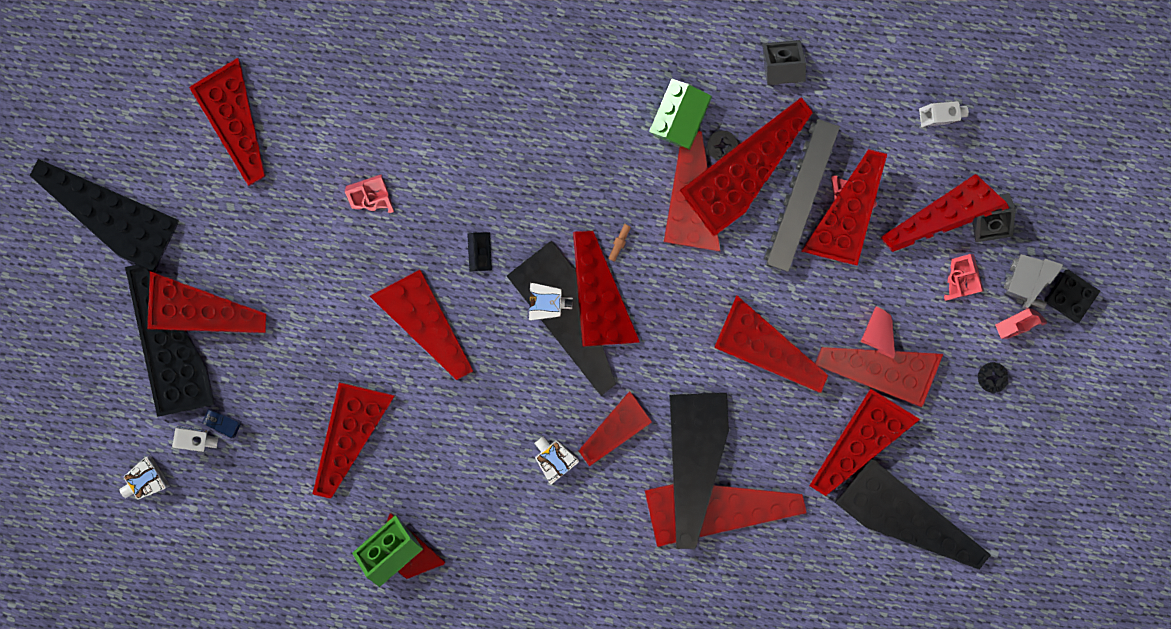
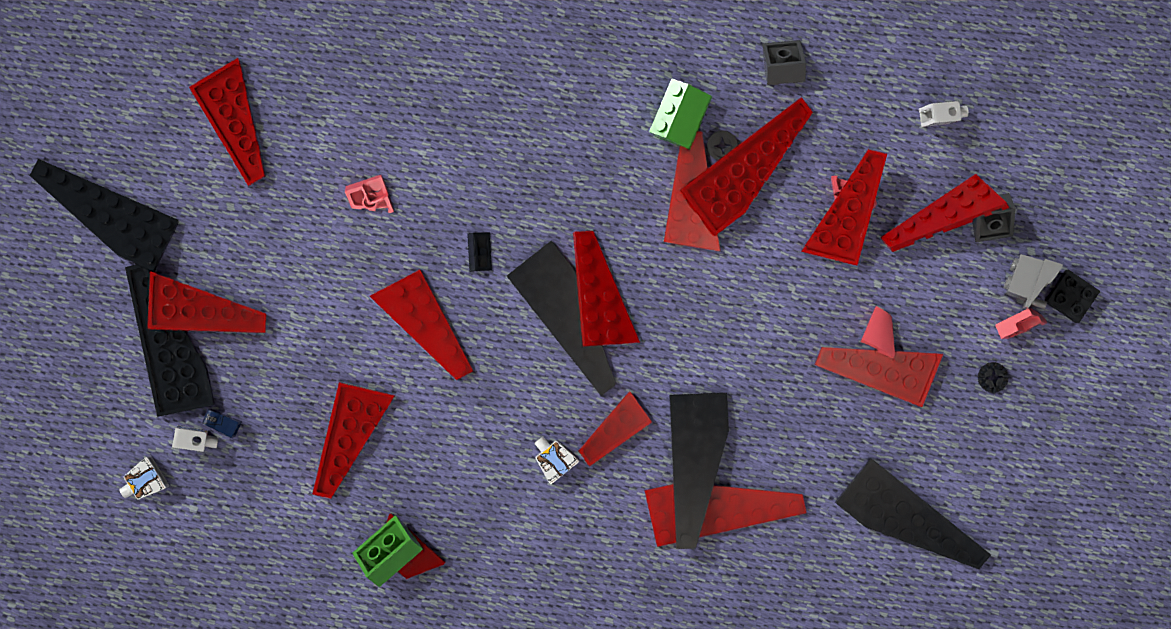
(547, 302): torso -> none
(619, 242): nougat bar -> none
(759, 343): red wing -> none
(802, 195): dark grey brick -> none
(867, 434): red wing -> none
(963, 270): coral slope -> none

